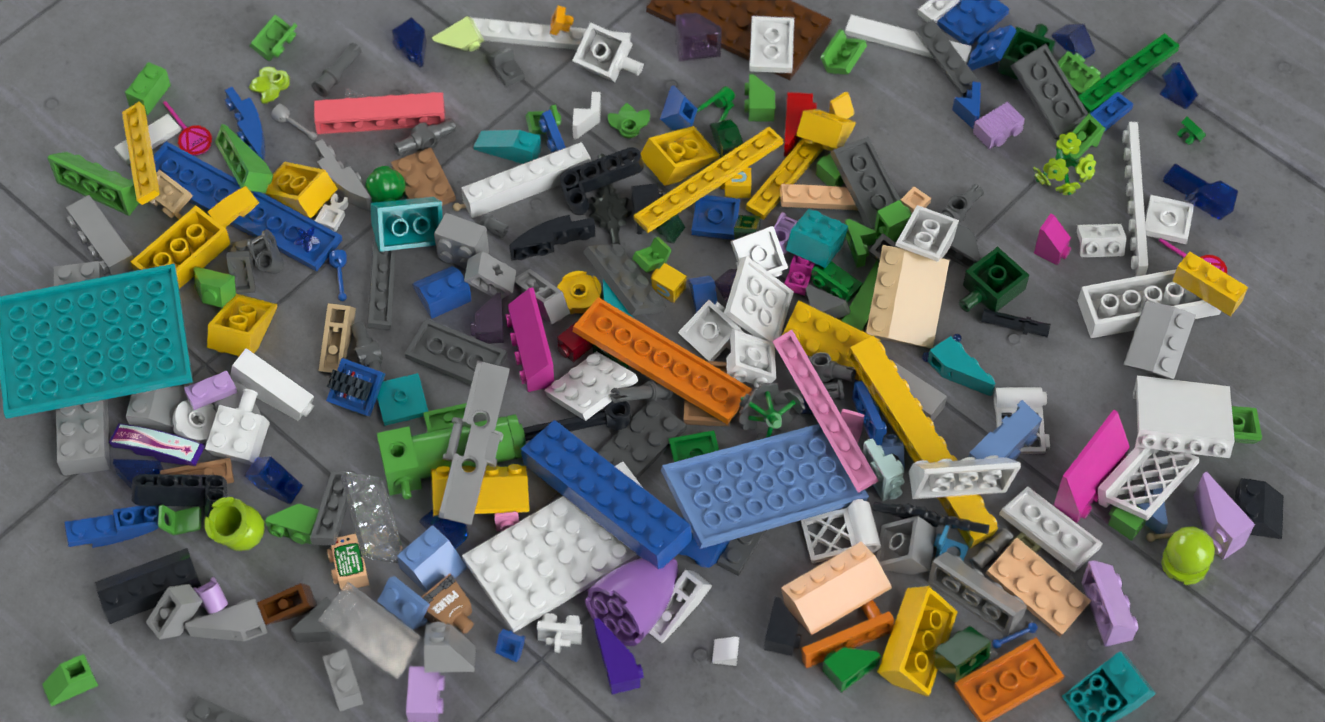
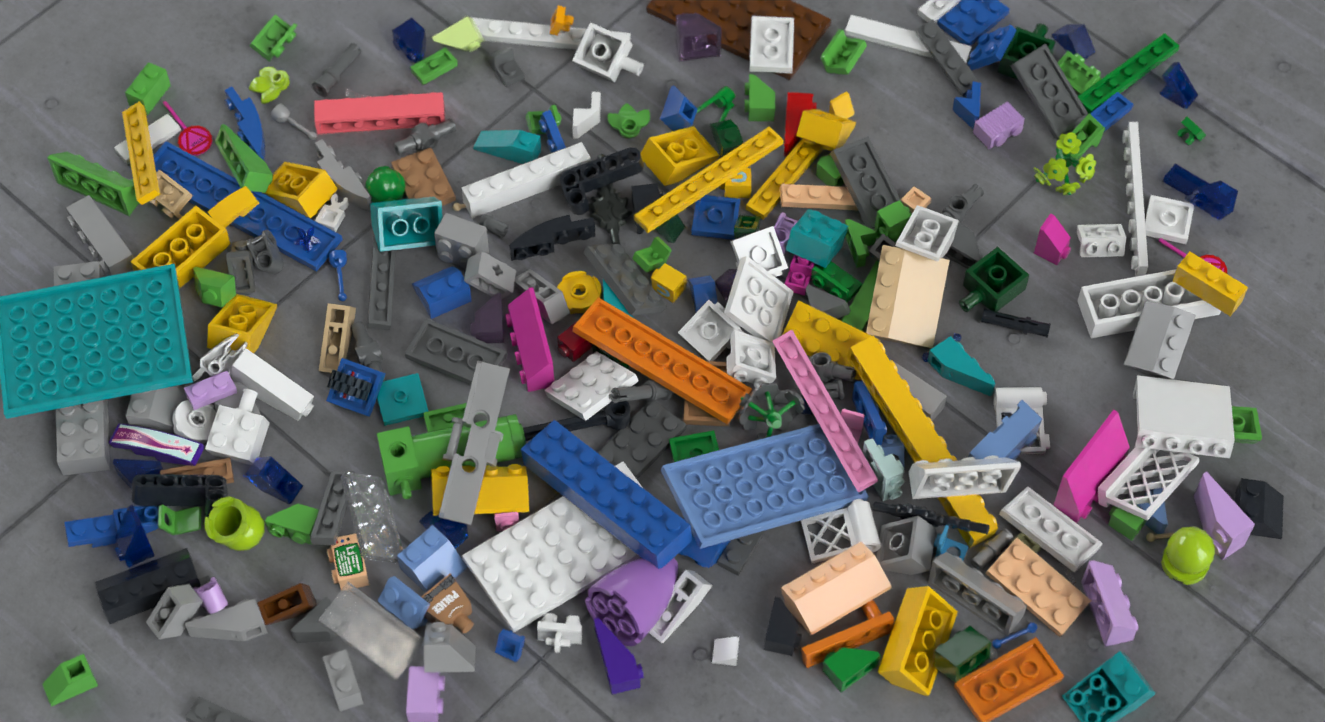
(132, 540): none -> clear blue slope
(215, 361): none -> white hinge
(434, 66): none -> bright green plate

